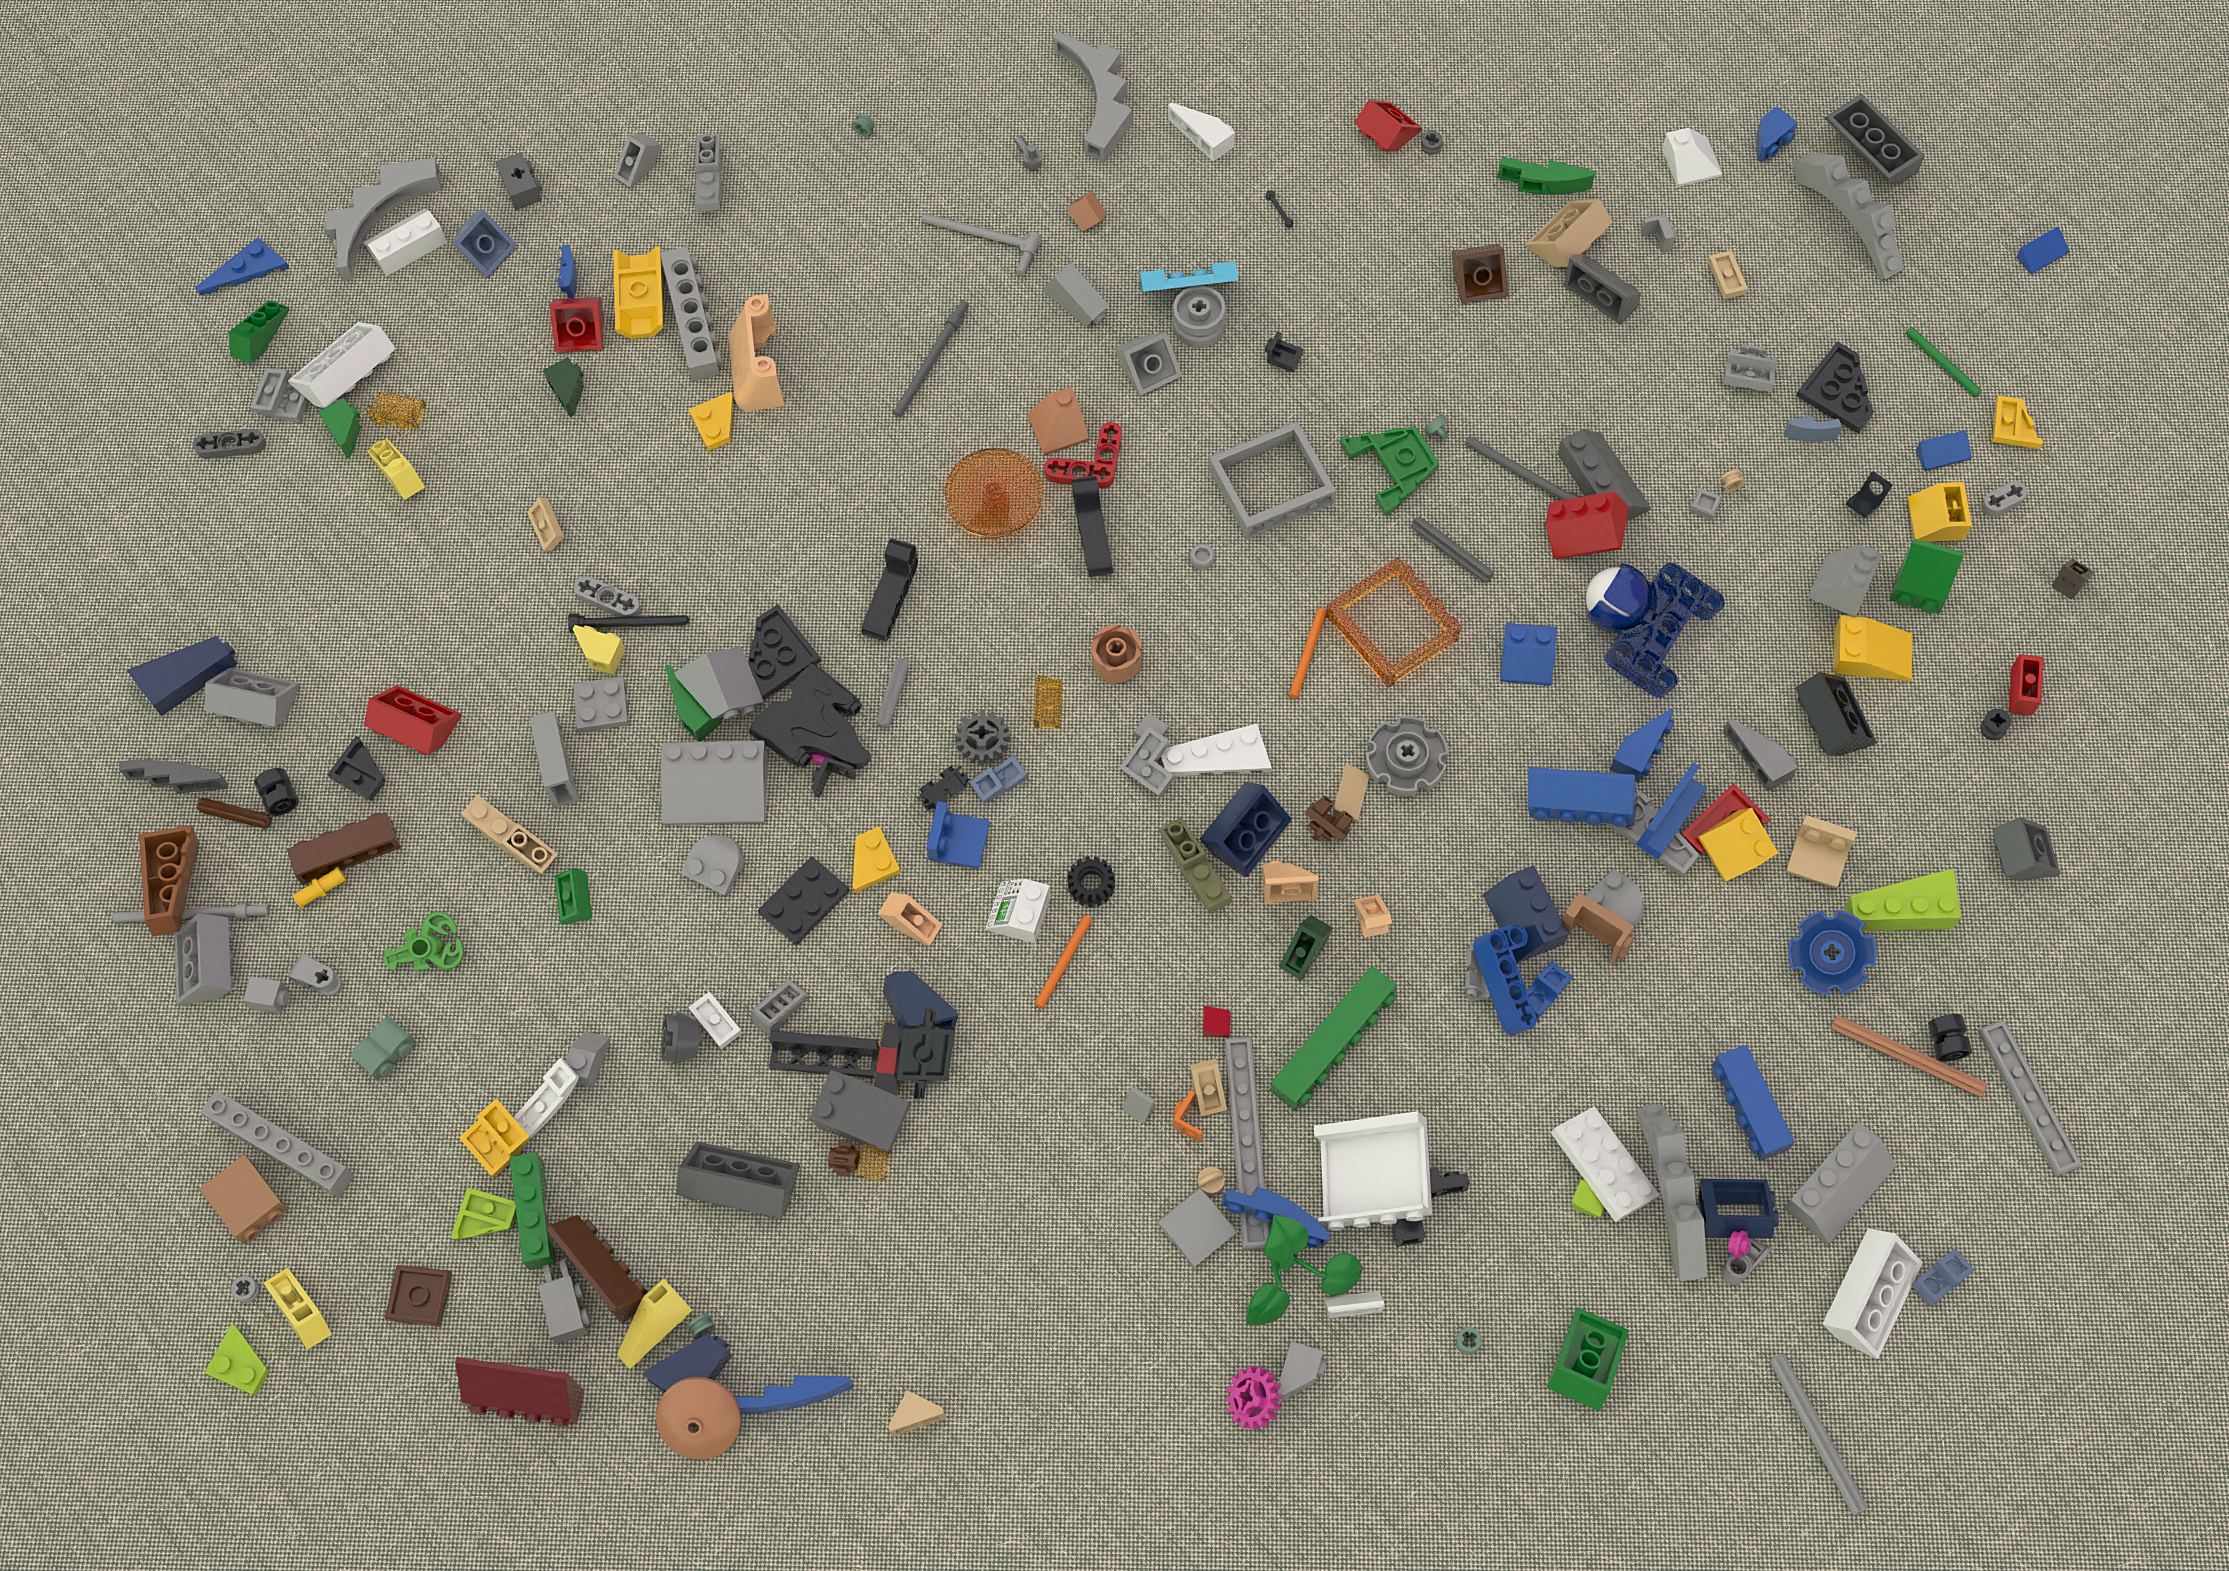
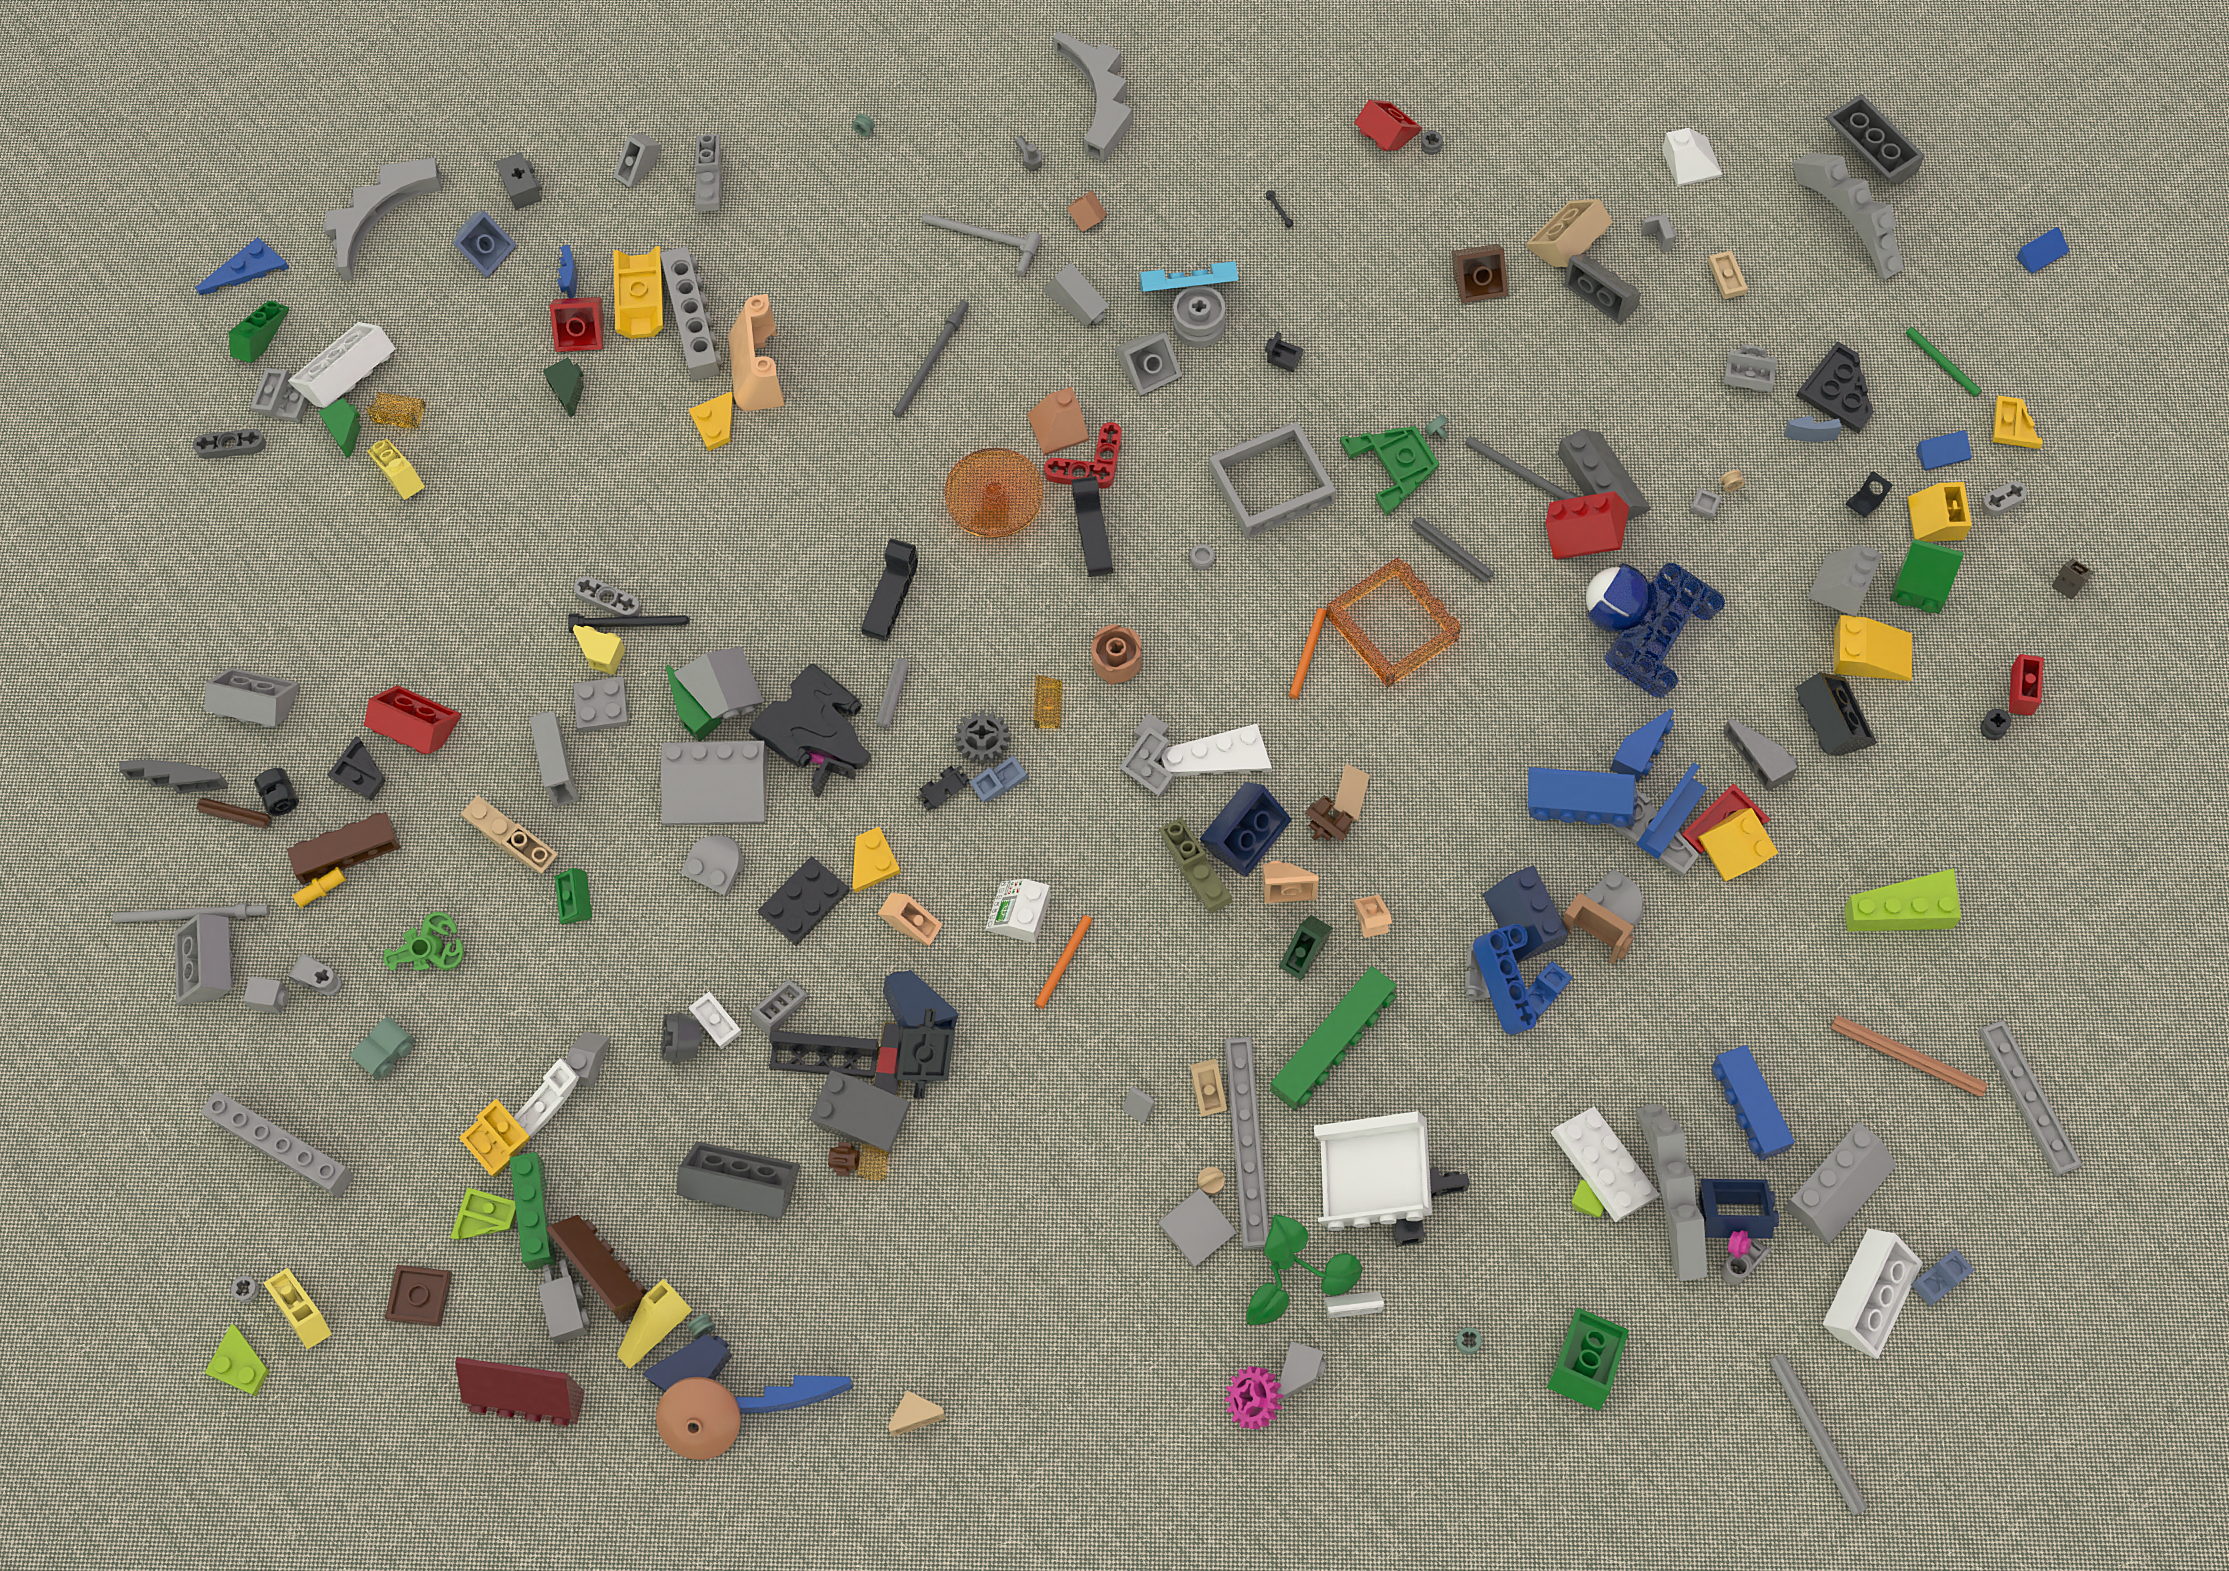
(166, 876): dark orange wedge -> none
(182, 673): dark blue slope -> none
(243, 1199): medium nougat panel -> none
(406, 241): white slope -> none
(545, 524): tan plate -> none
(778, 652): black plate -> none
(956, 838): blue bracket -> none
(1091, 867): black tyre -> none
(1180, 1111): orange bracket -> none
(1205, 131): white slope -> none
(1216, 1022): red slope -> none
(1265, 1204): blue slope -> none
(1407, 756): light grey piece -> none
(1528, 654): blue slope -> none
(1550, 180): green slope -> none
(1773, 132): blue slope -> none
(1820, 851): tan bracket -> none
(1846, 934): blue piece -> none
(1950, 1037): black wheel -> none
(2025, 850): dark grey slope -> none

